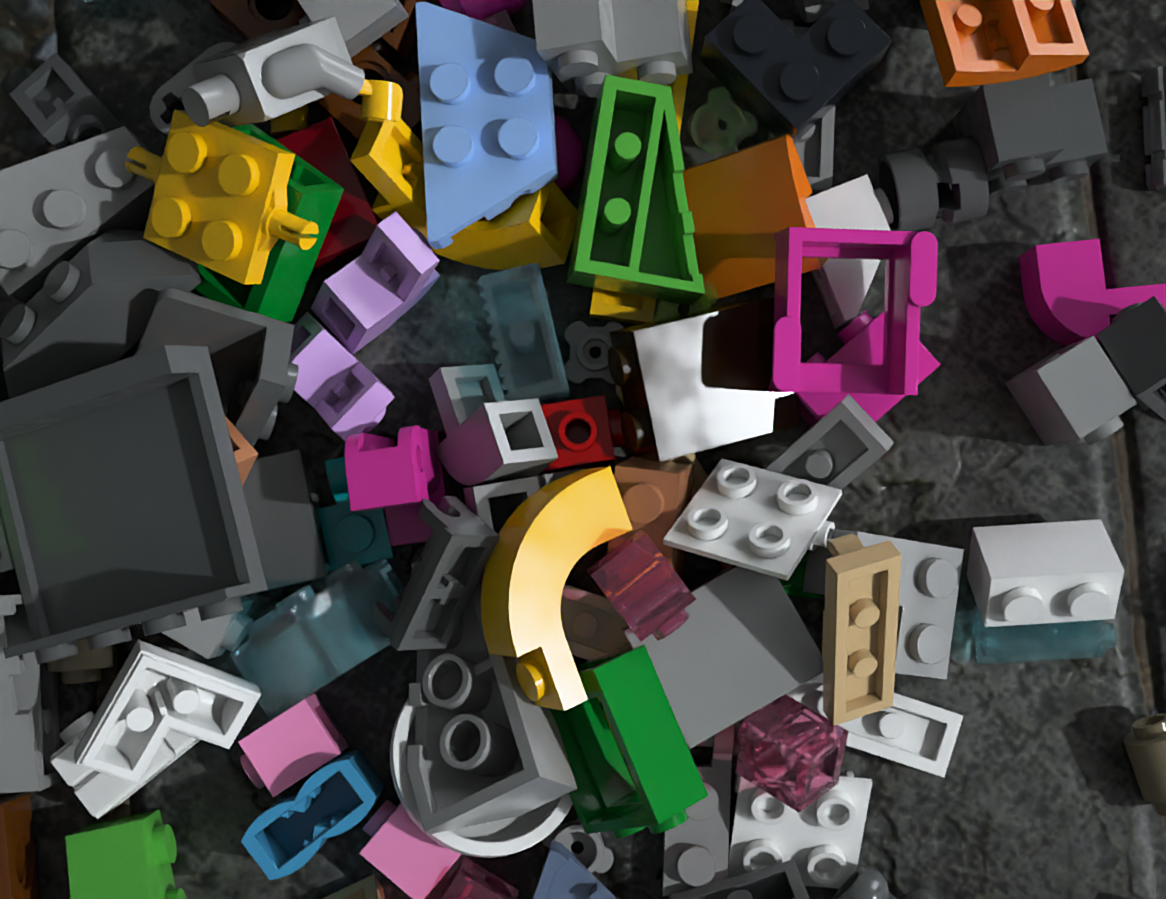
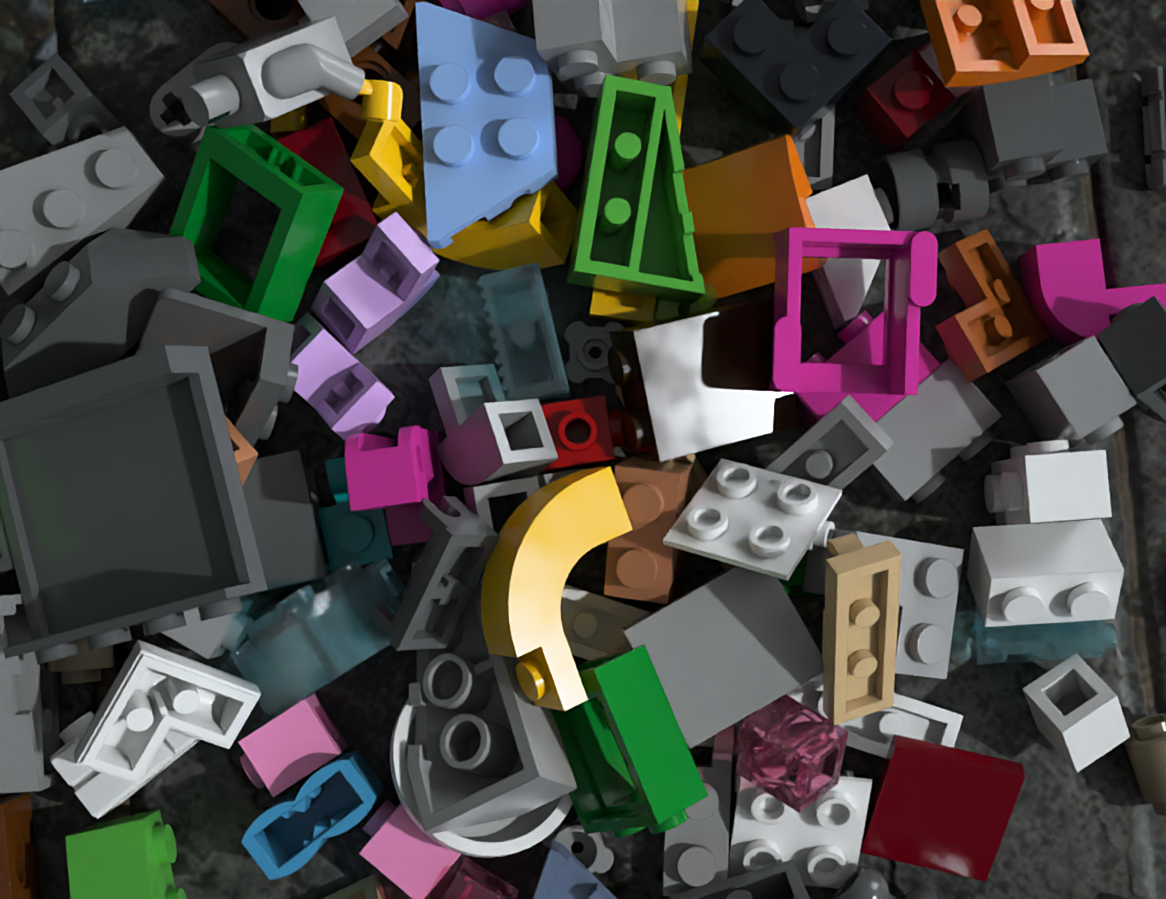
(220, 198): yellow plate -> none
(643, 587): clear pink brick -> none
(705, 129): clear plate -> none
(908, 99): none -> dark red slope
(930, 432): none -> light grey brick
(941, 807): none -> dark red tile
(997, 315): none -> dark orange plate
(1048, 484): none -> white brick
(1077, 712): none -> white brick

